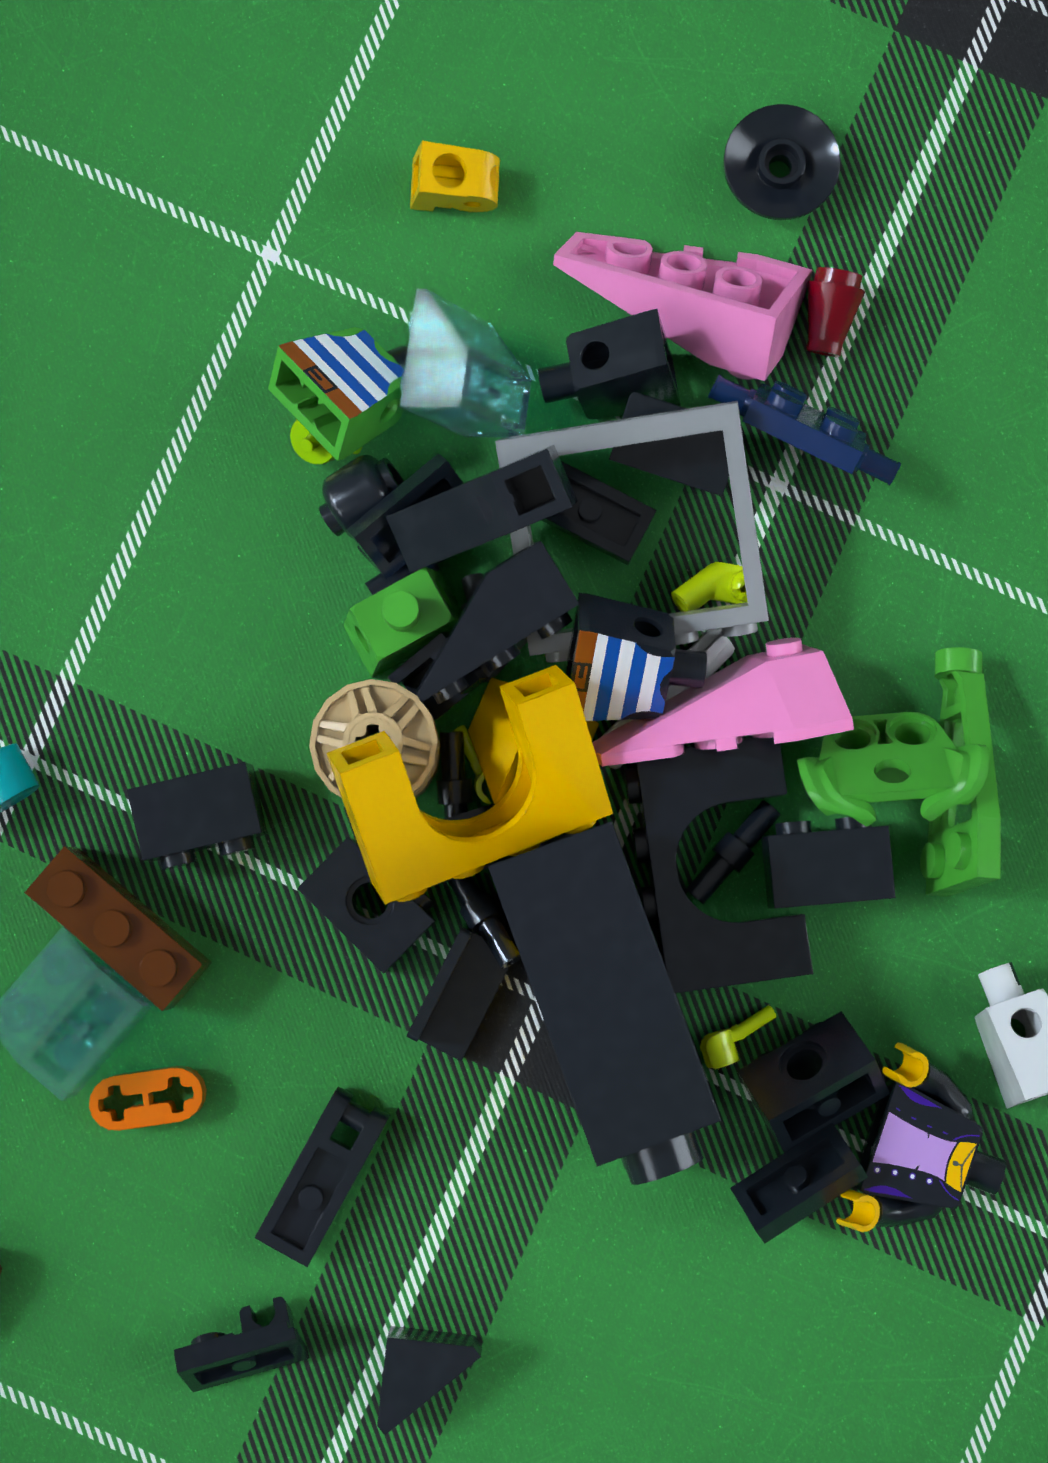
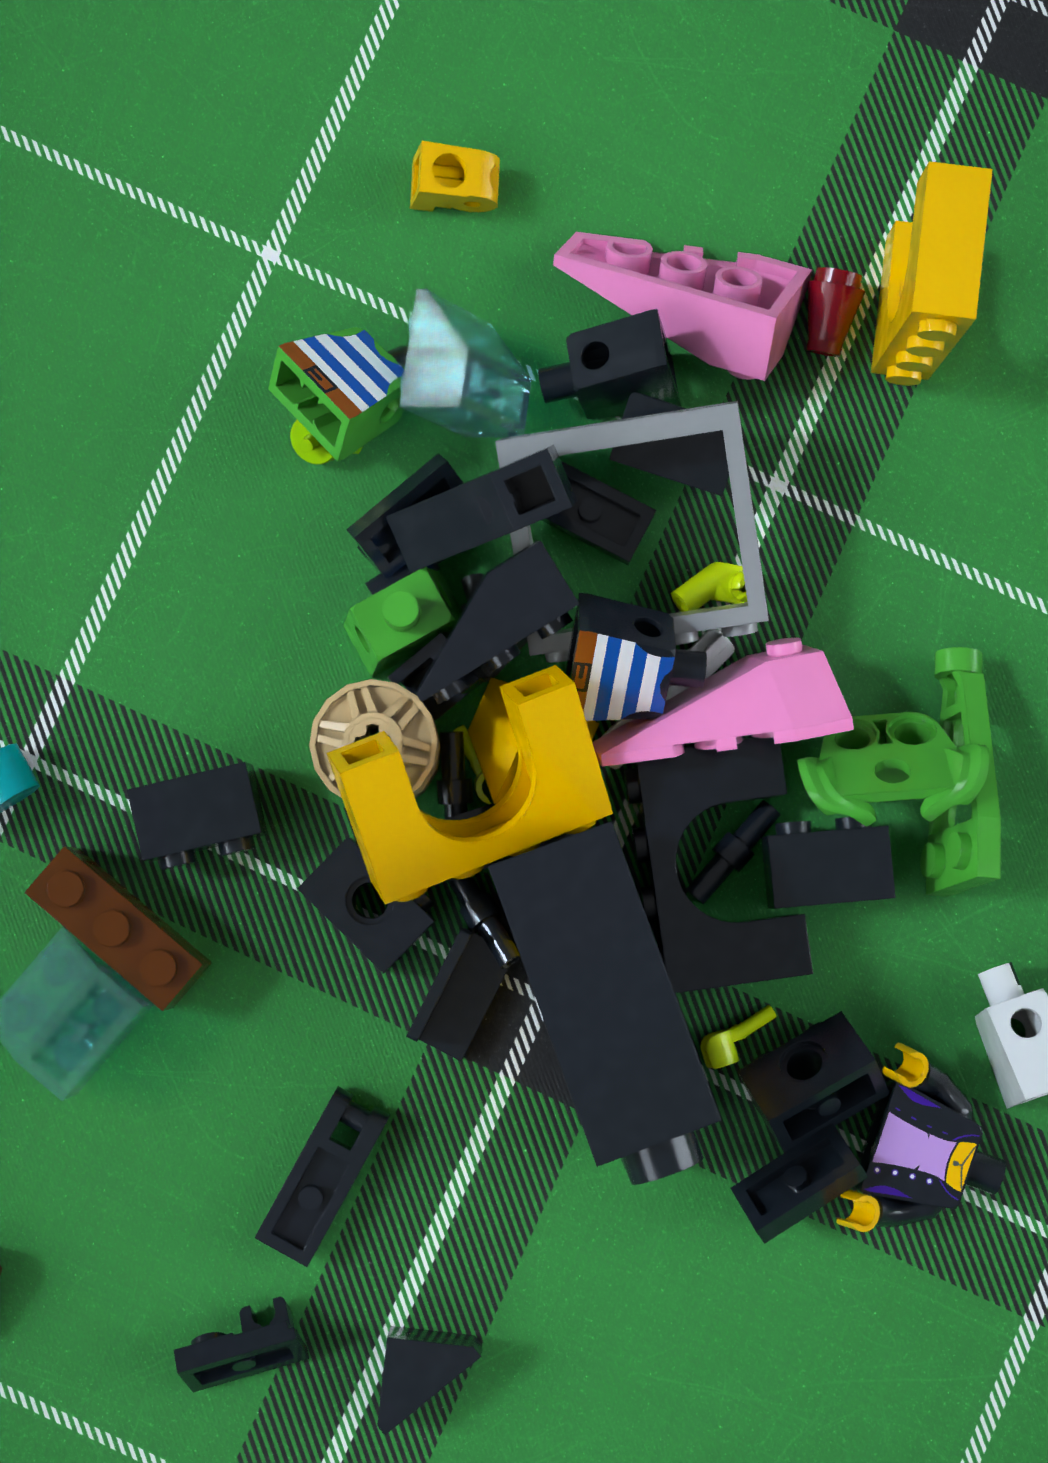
(150, 1112): orange beam -> none
(356, 490): black head -> none
(787, 136): black dish -> none
(826, 435): dark blue plate -> none
(932, 273): none -> yellow arch

